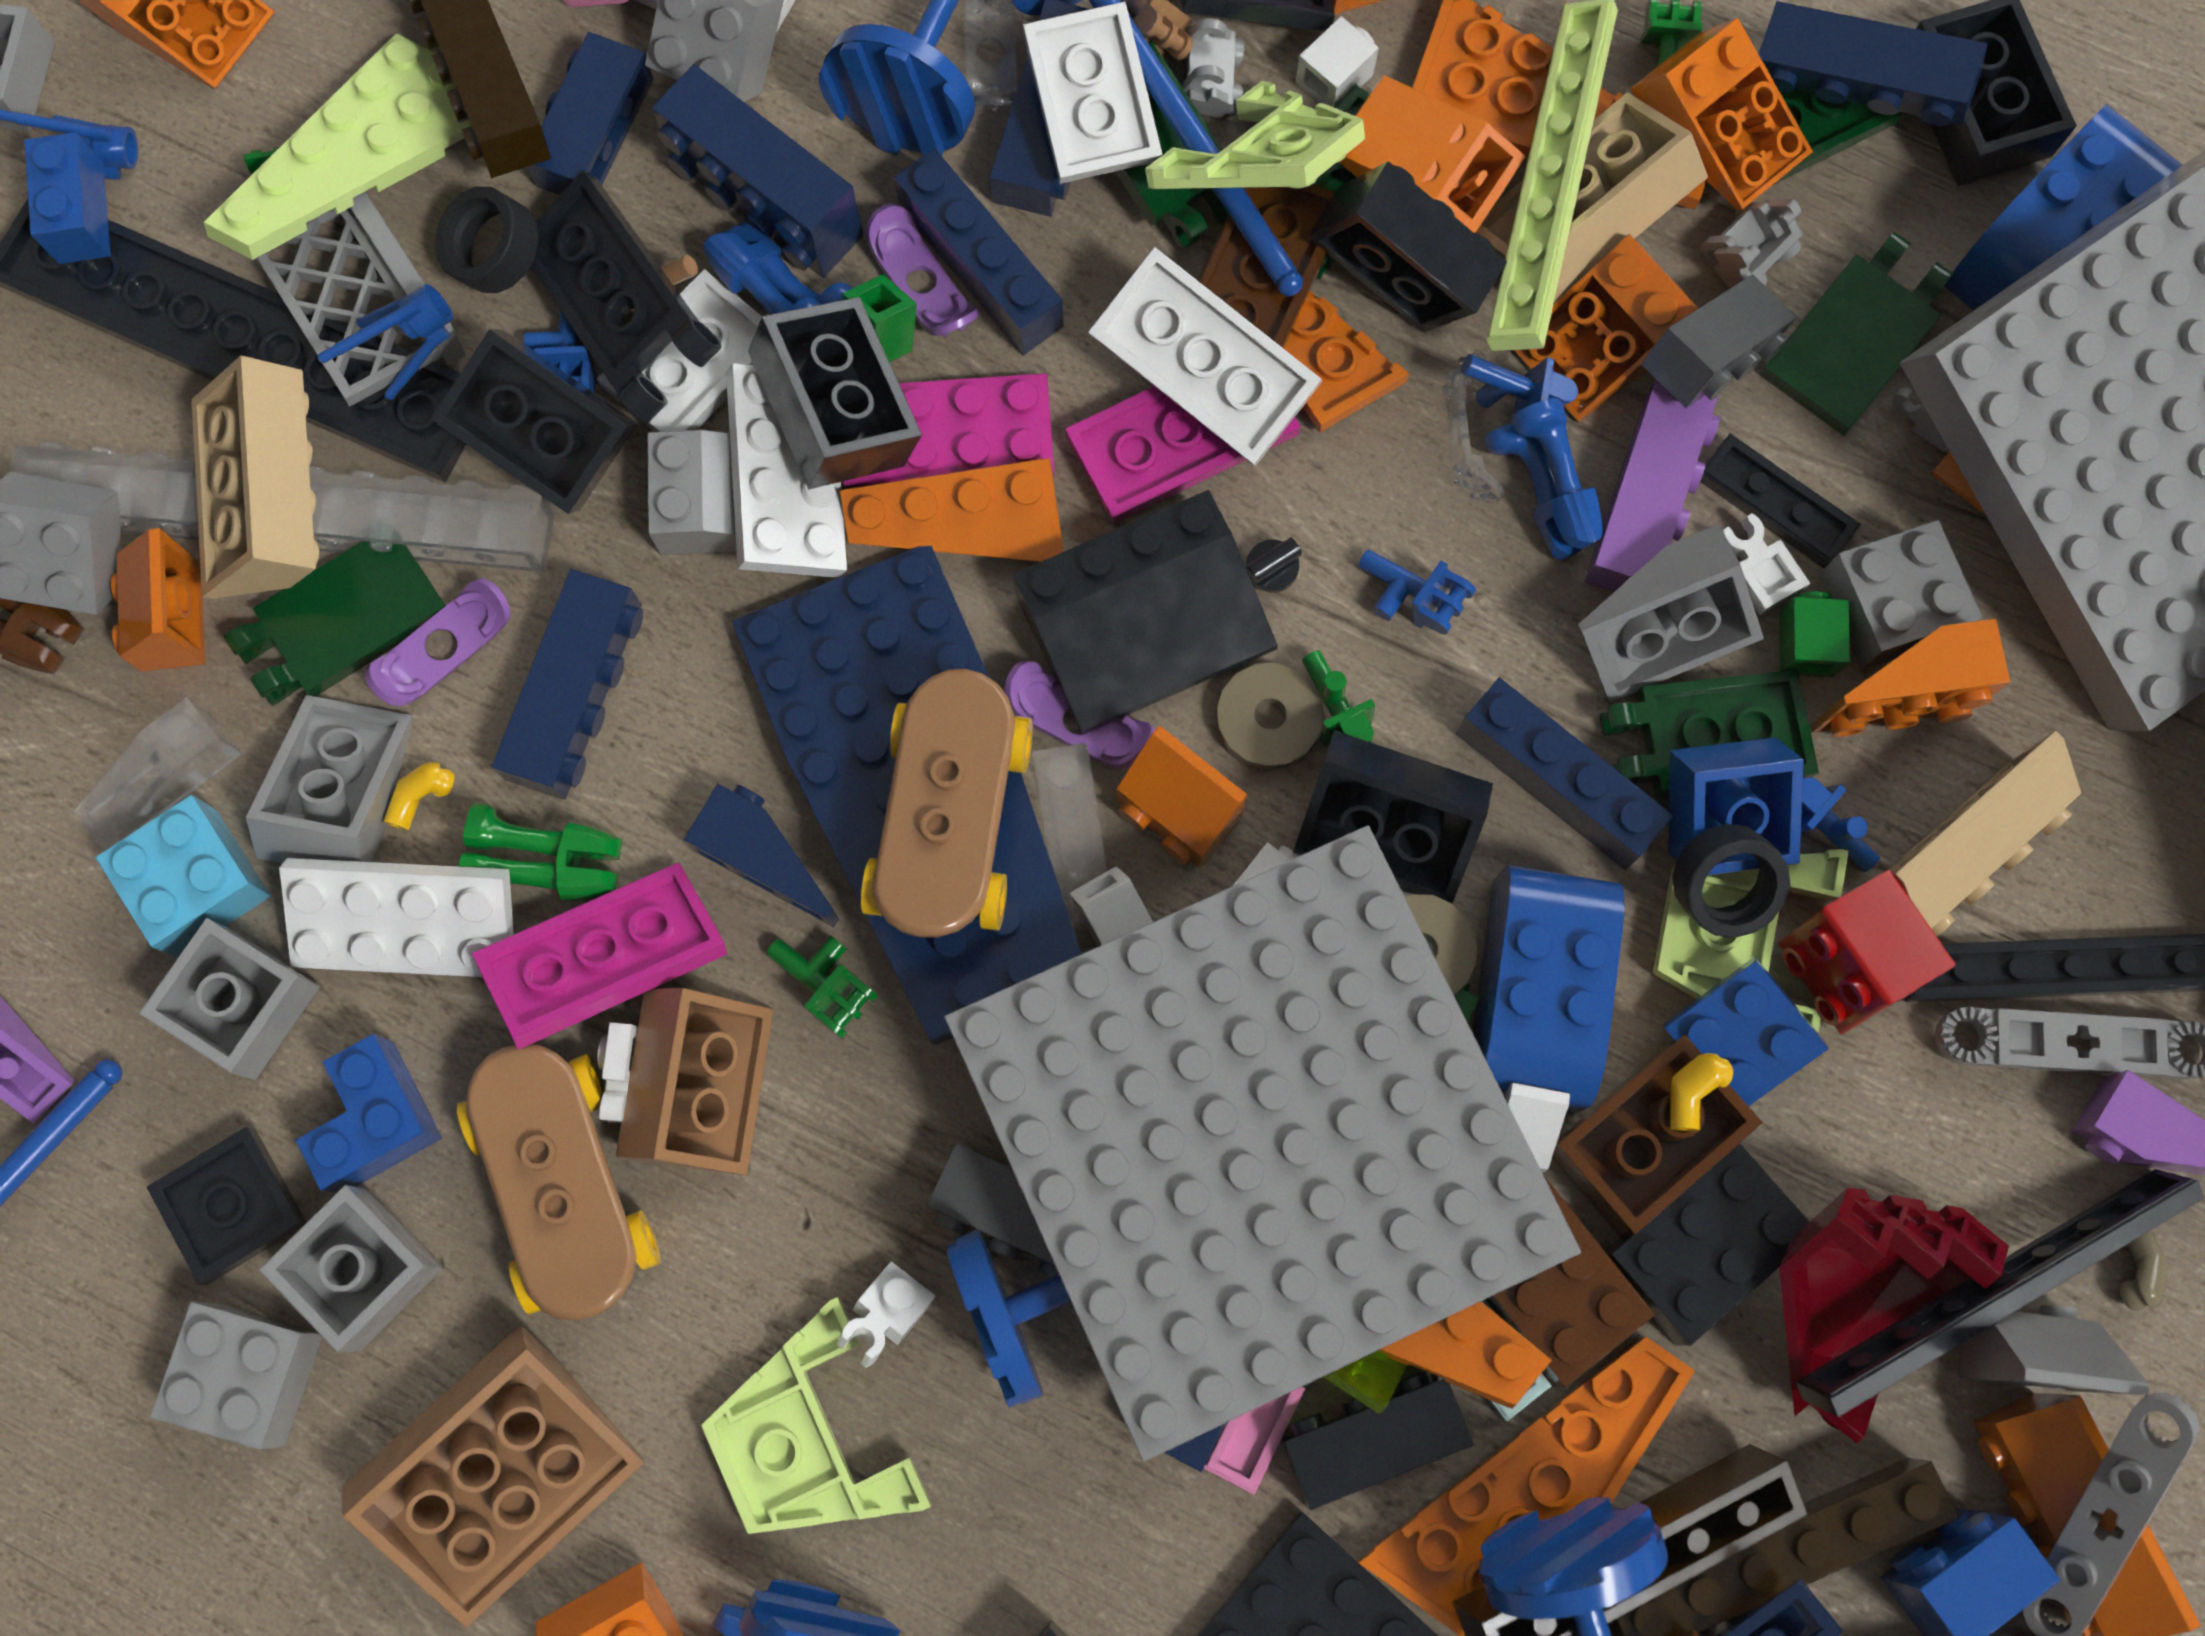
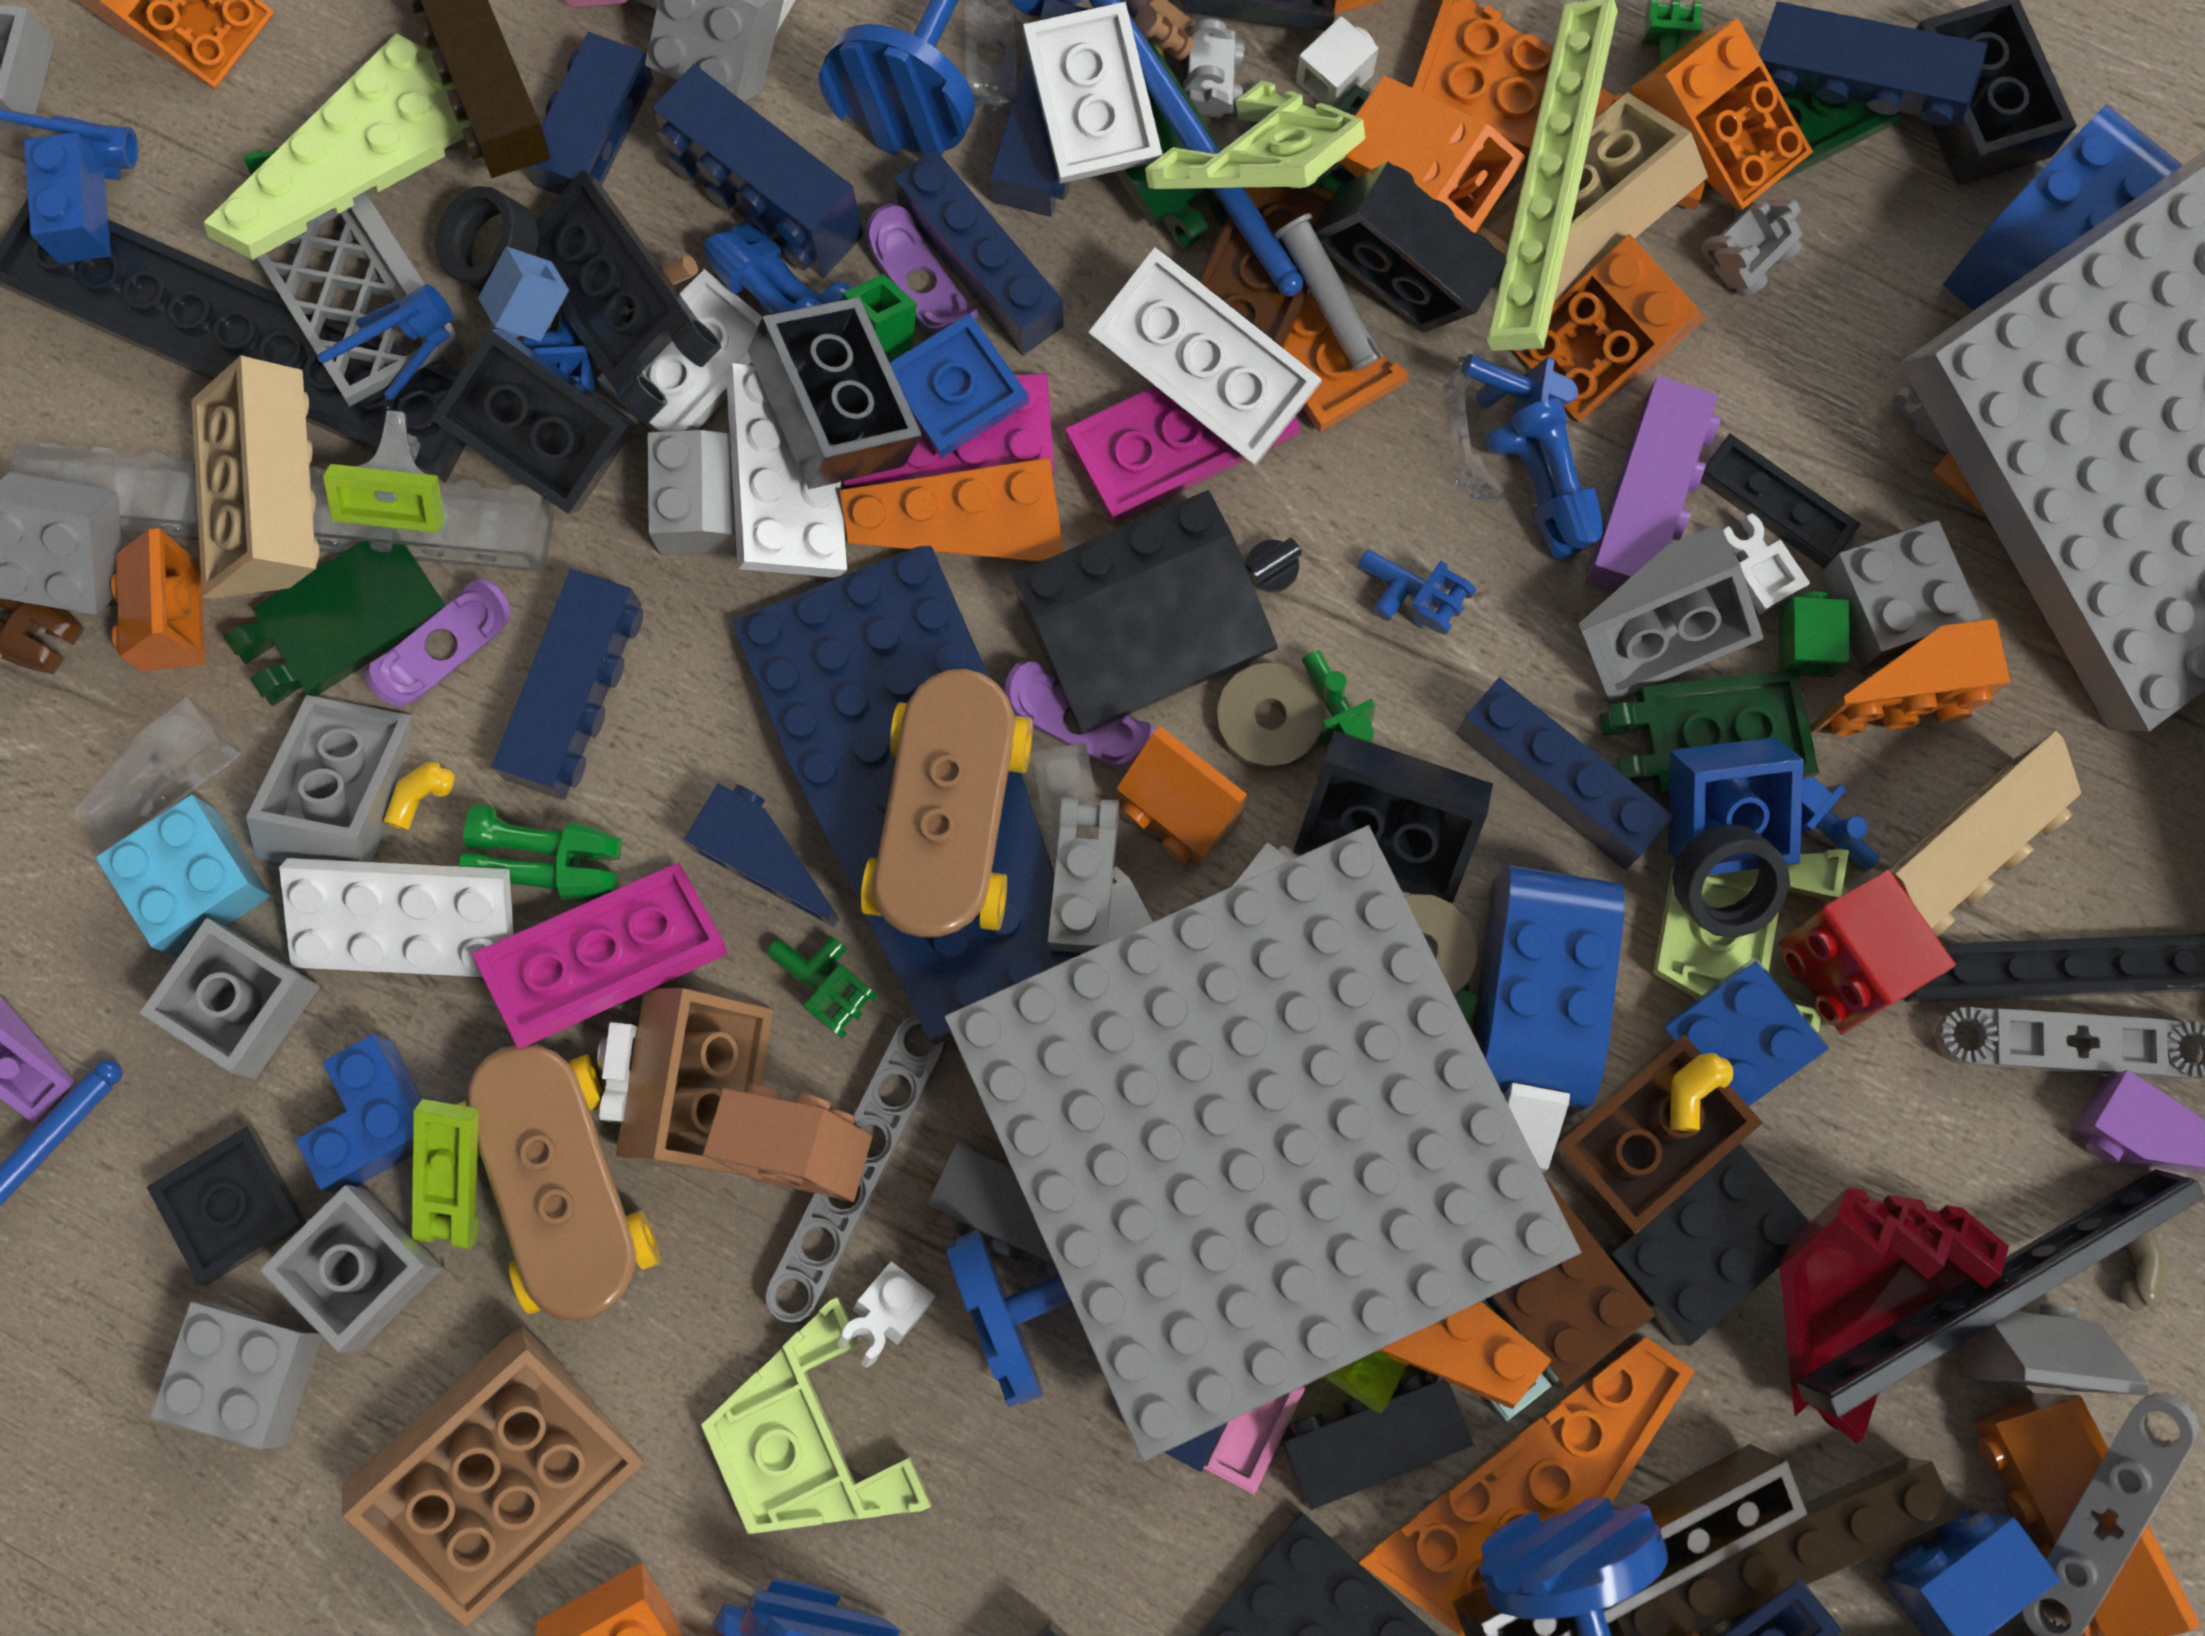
(388, 487): none -> lime piece
(445, 1173): none -> lime plate
(523, 294): none -> medium blue brick
(789, 1142): none -> nougat brick
(844, 1223): none -> light grey beam
(957, 385): none -> blue plate
(1083, 876): none -> light grey plate
(1329, 292): none -> light grey pin
(1720, 342): dark grey brick -> none
(1856, 337): dark green tile -> none

